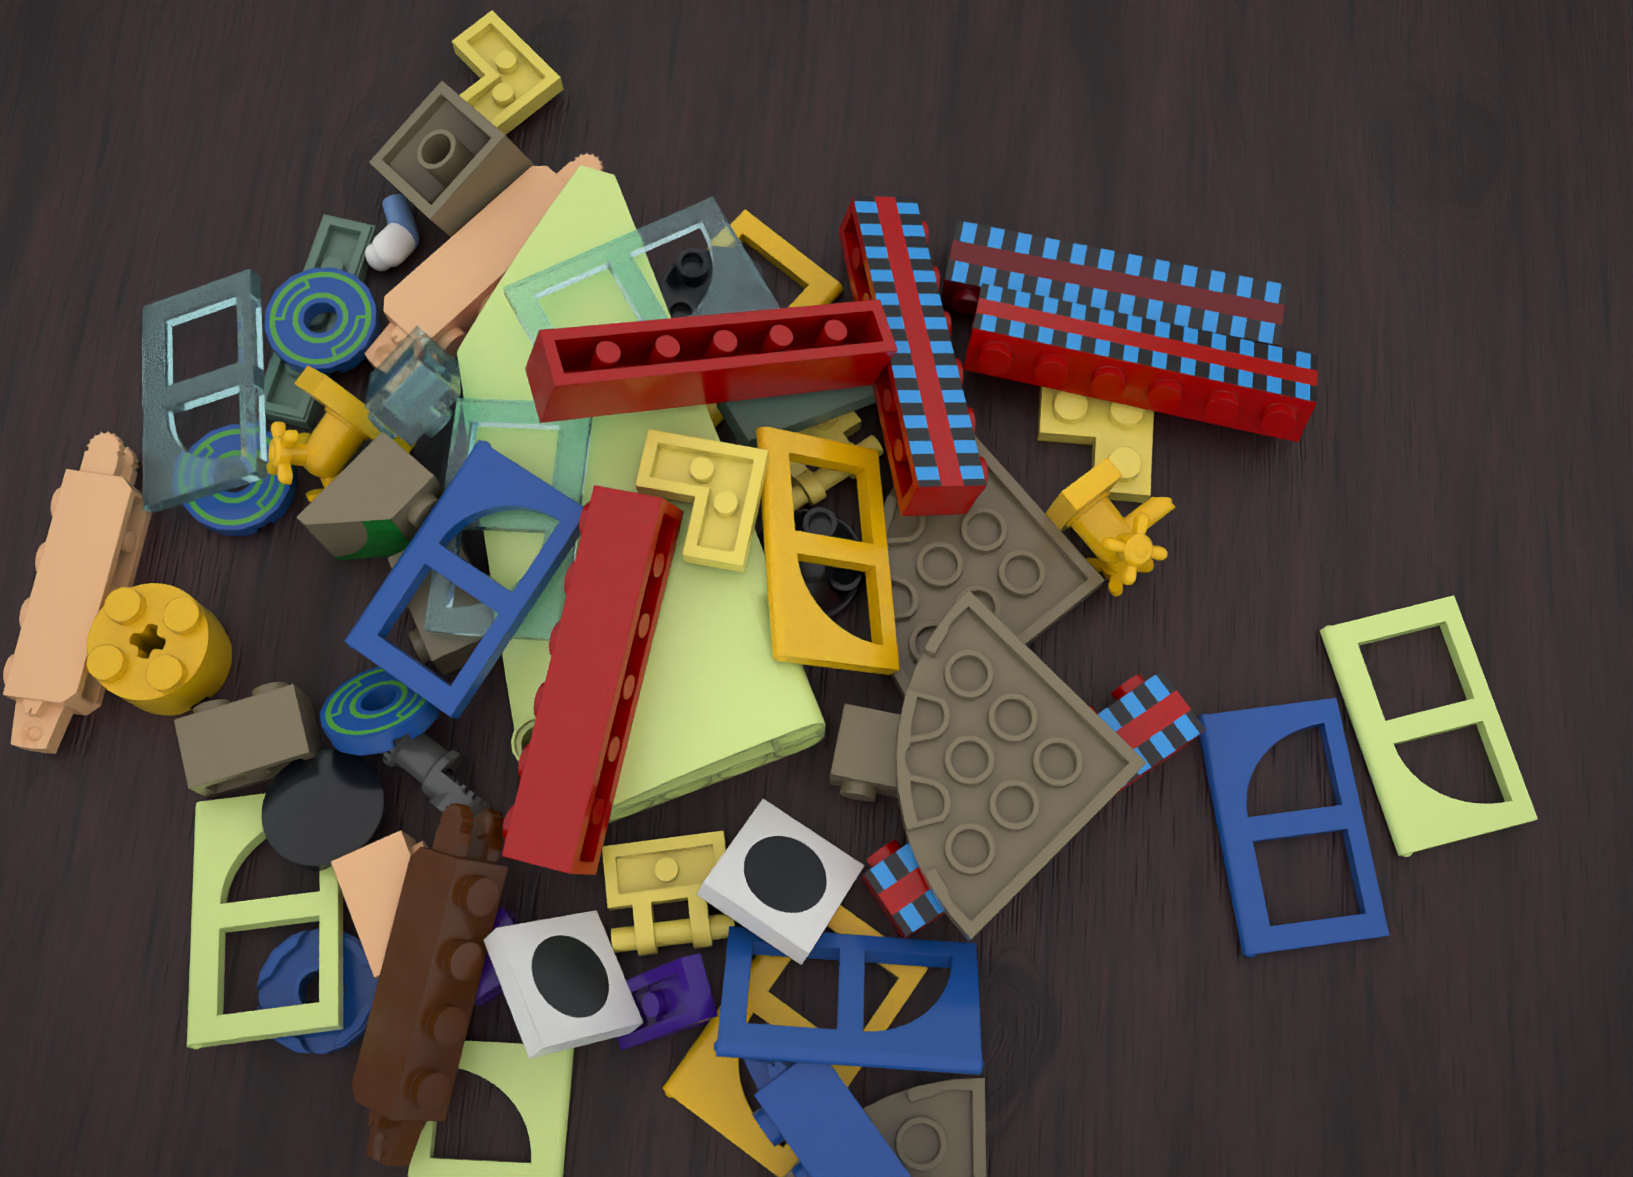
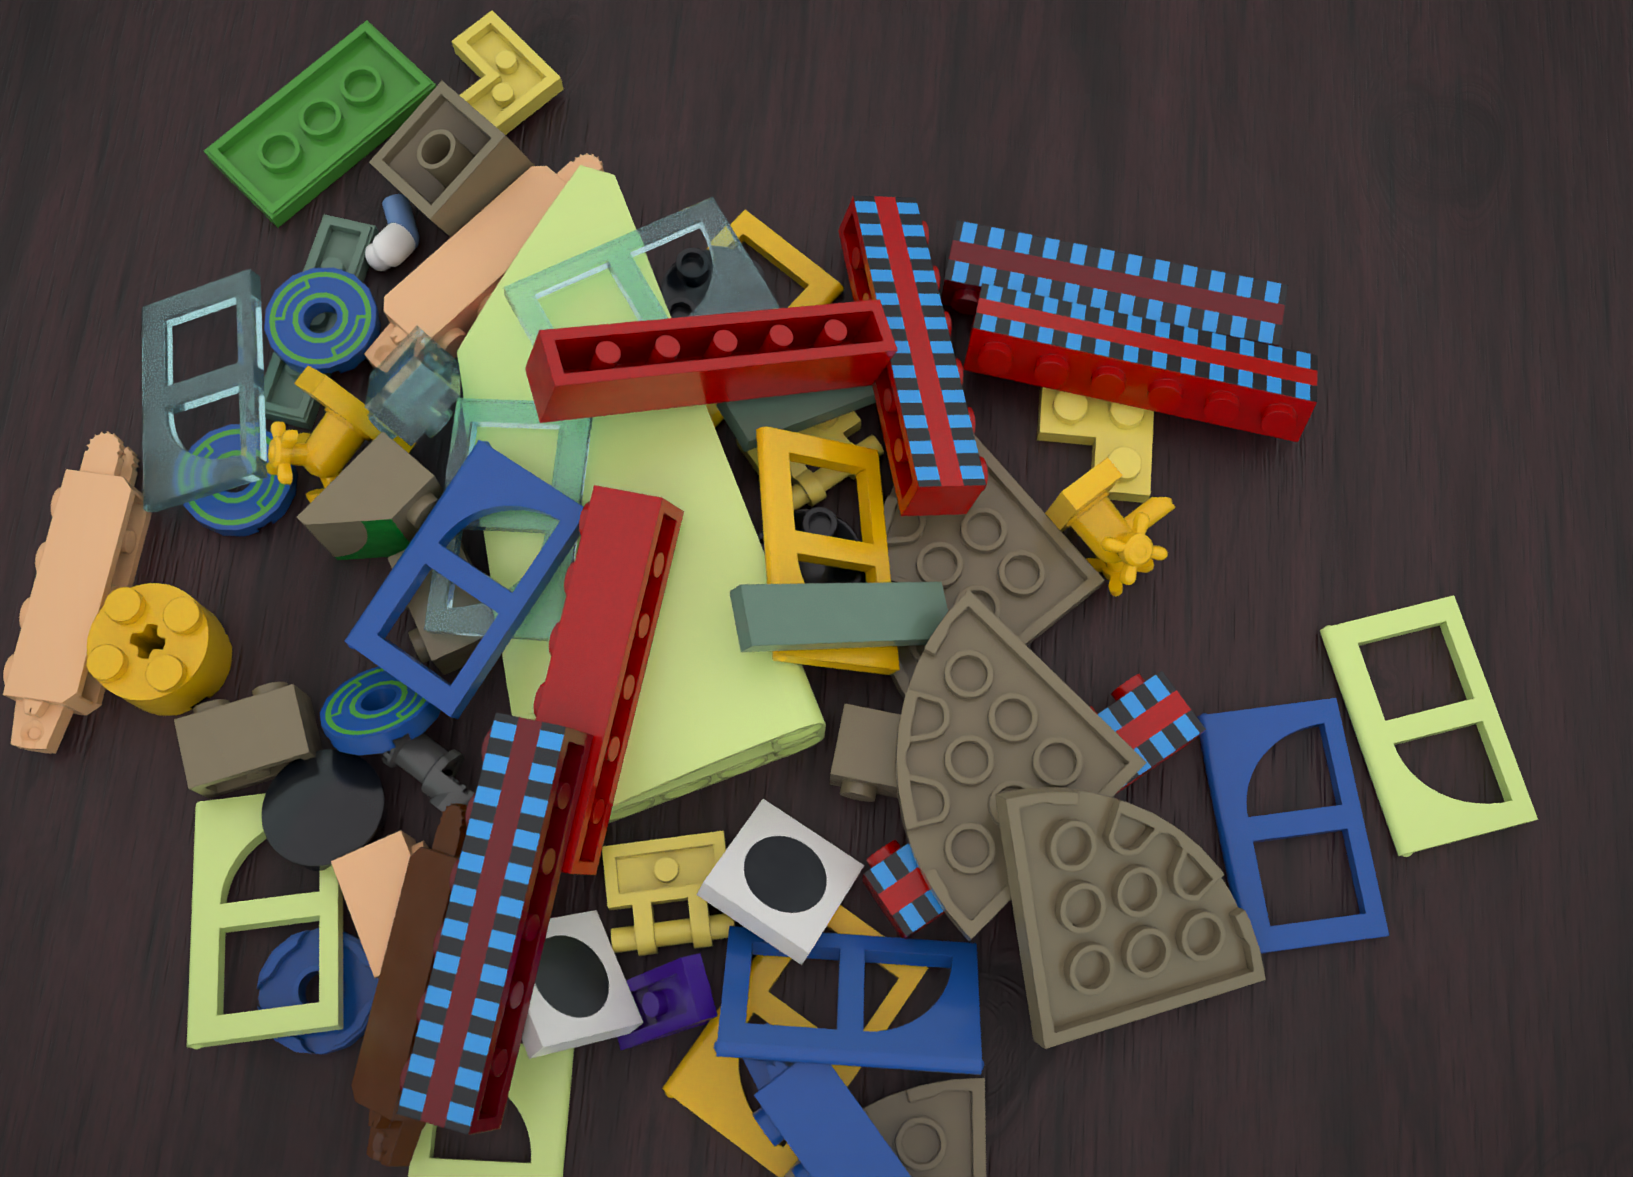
(321, 123): none -> bright green tile
(494, 925): none -> brick
(719, 481): light yellow plate -> none
(836, 615): none -> sand green tile
(1115, 913): none -> dark tan plate

